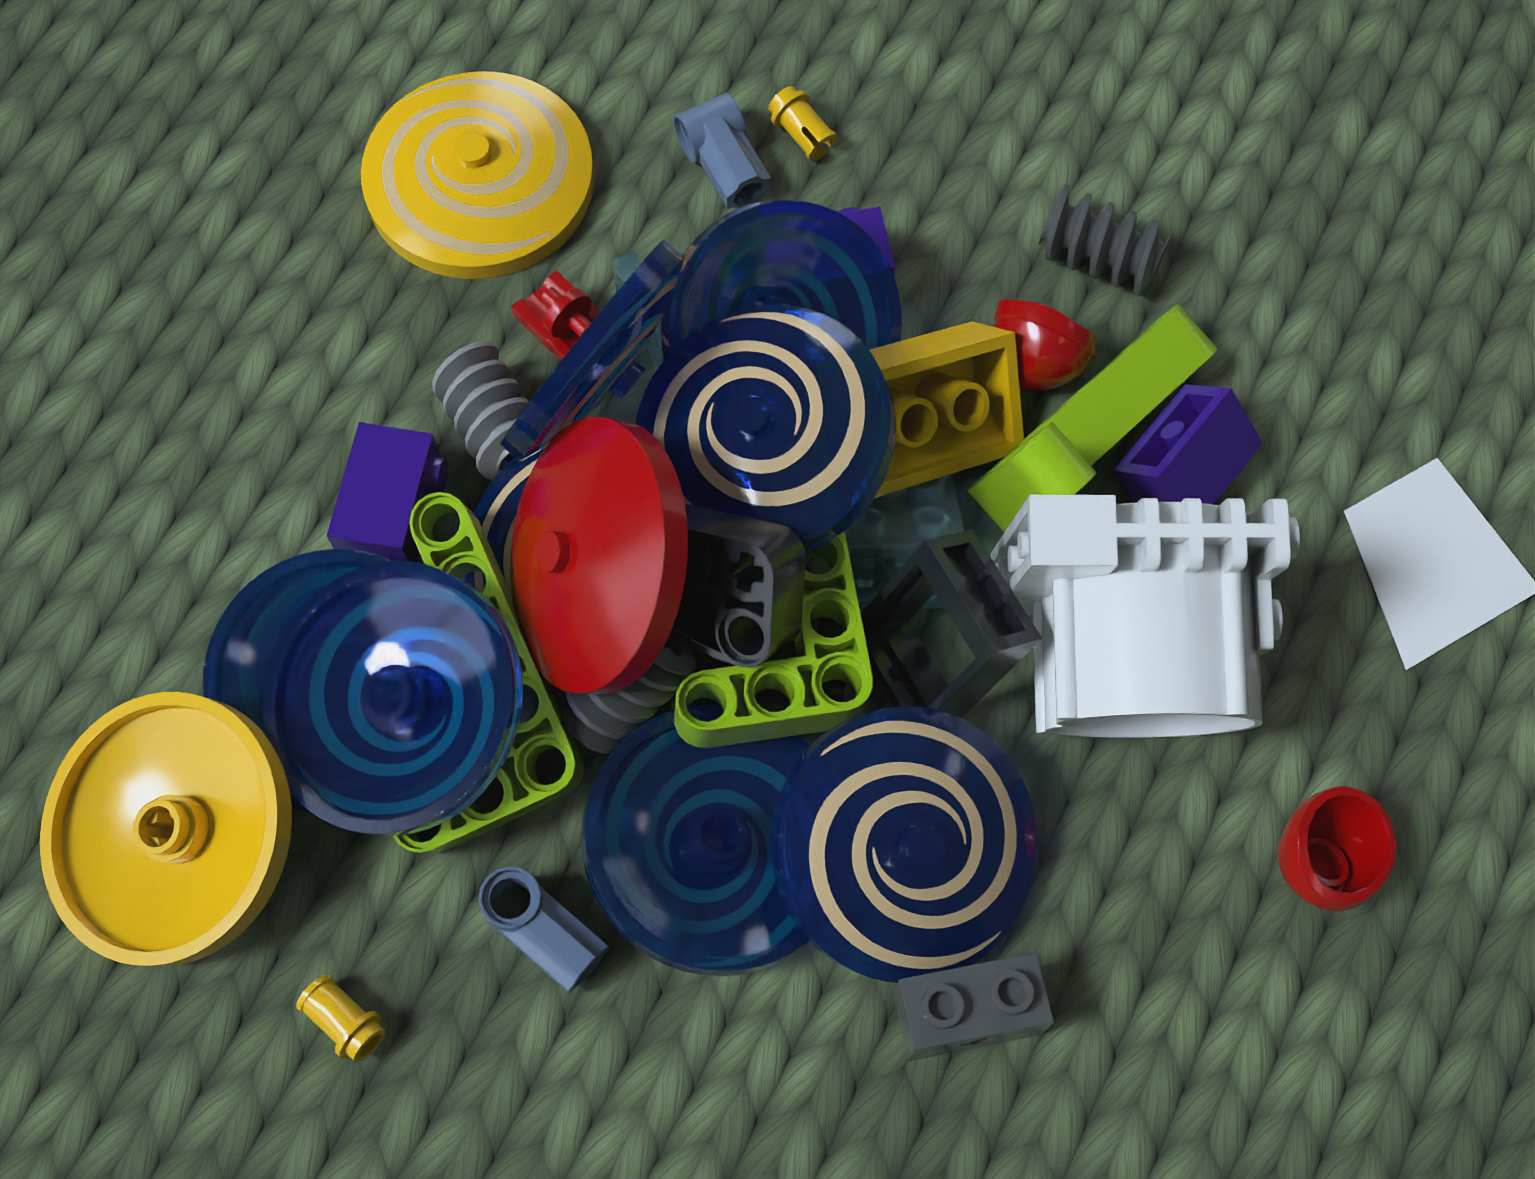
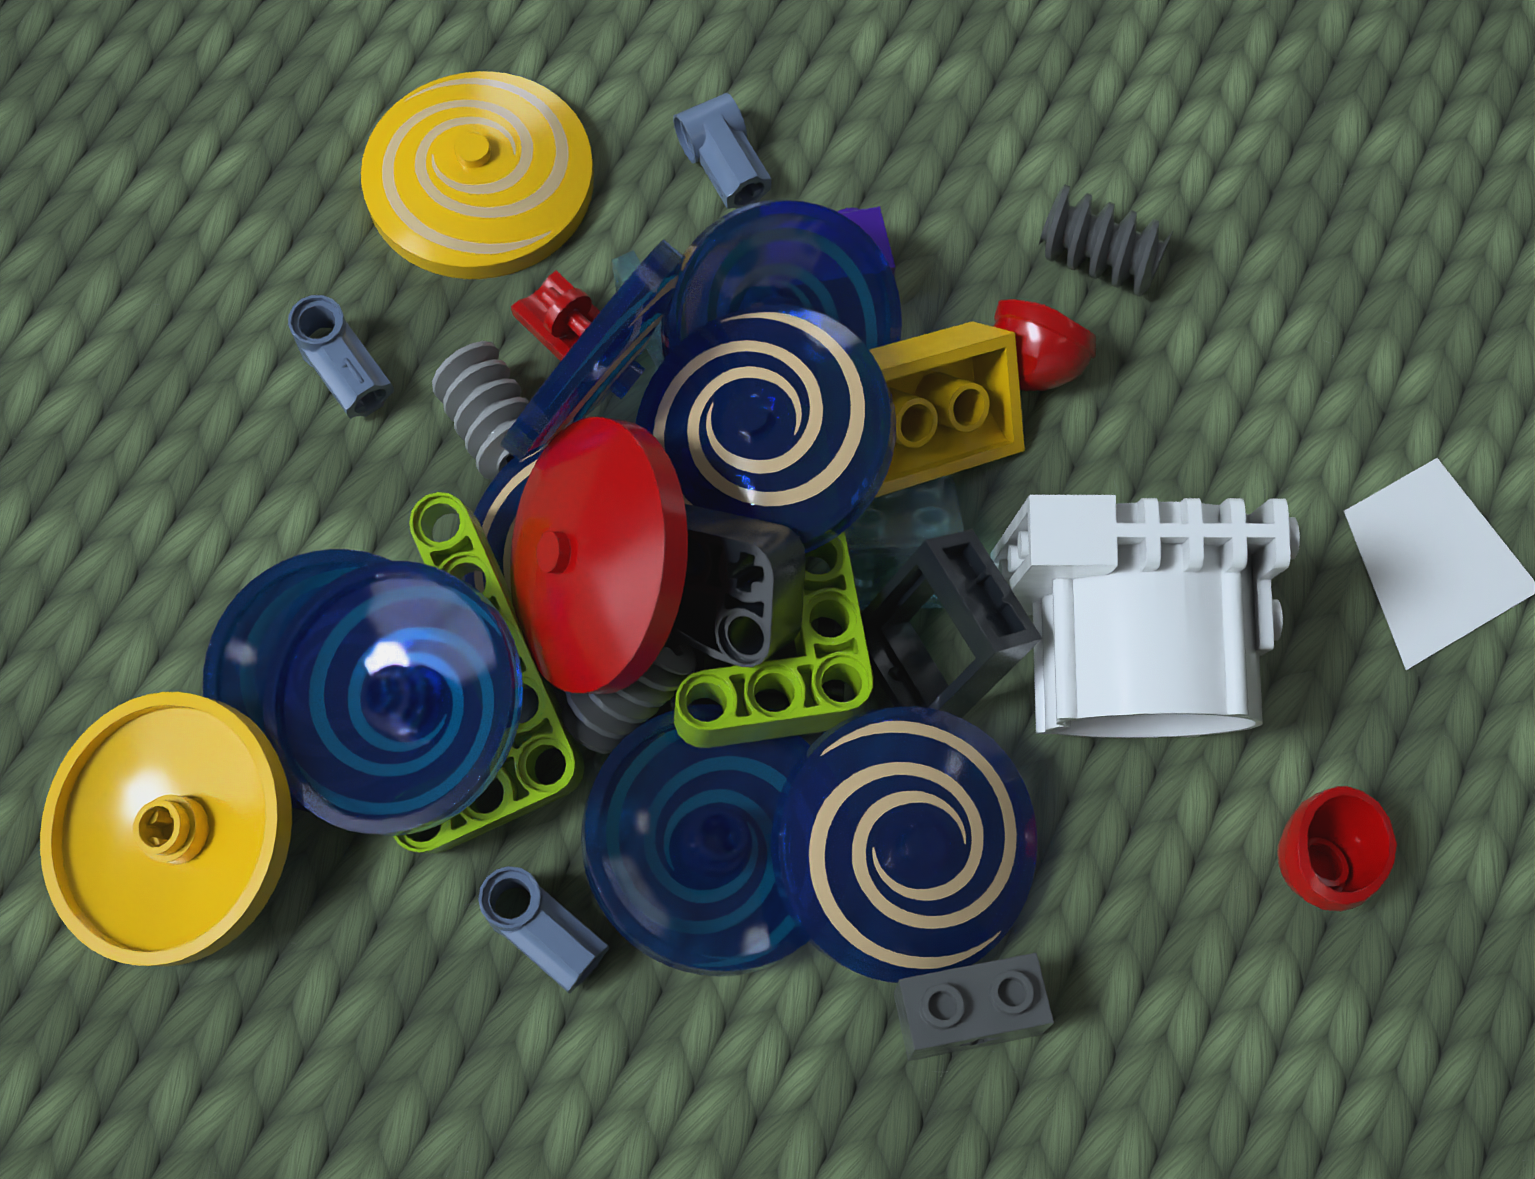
(339, 356): none -> sand blue piece
(343, 1020): yellow pin -> none
(381, 486): dark purple brick -> none
(793, 112): yellow pin -> none
(1066, 445): lime beam -> none
(1191, 448): dark purple brick -> none

